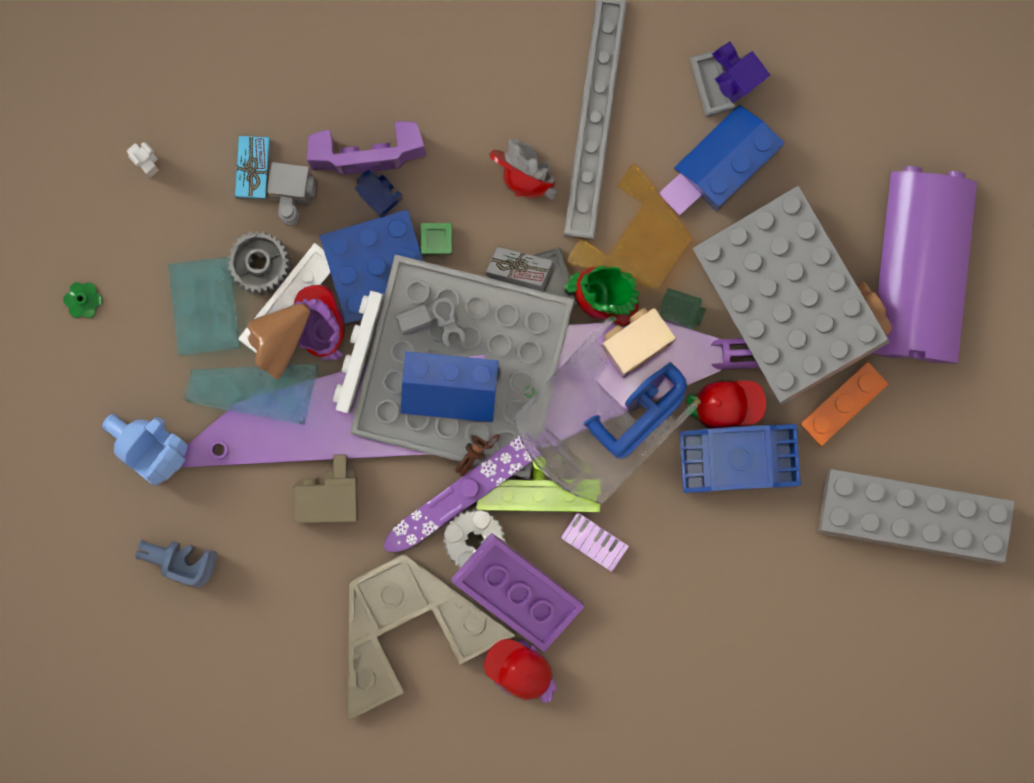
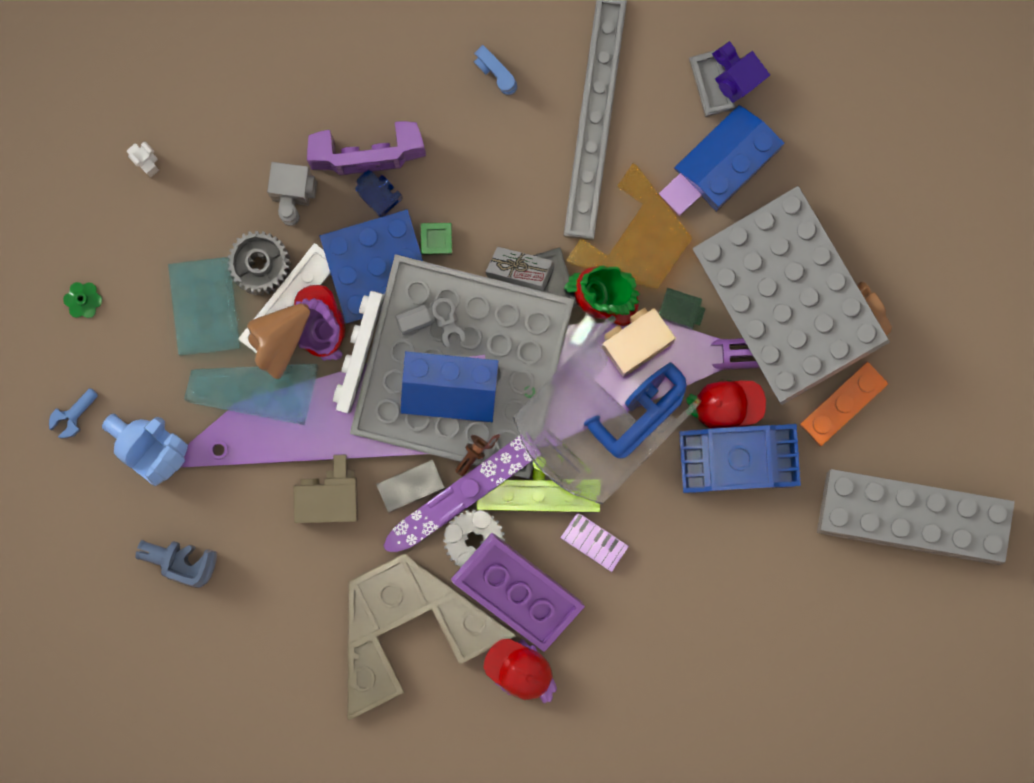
(73, 414): none -> medium blue bar
(252, 167): medium azure tile -> none
(410, 486): none -> tile
(489, 63): none -> medium blue plate
(524, 172): hair -> none
(582, 331): none -> clear light blue tile
(926, 263): medium lavender cylinder -> none

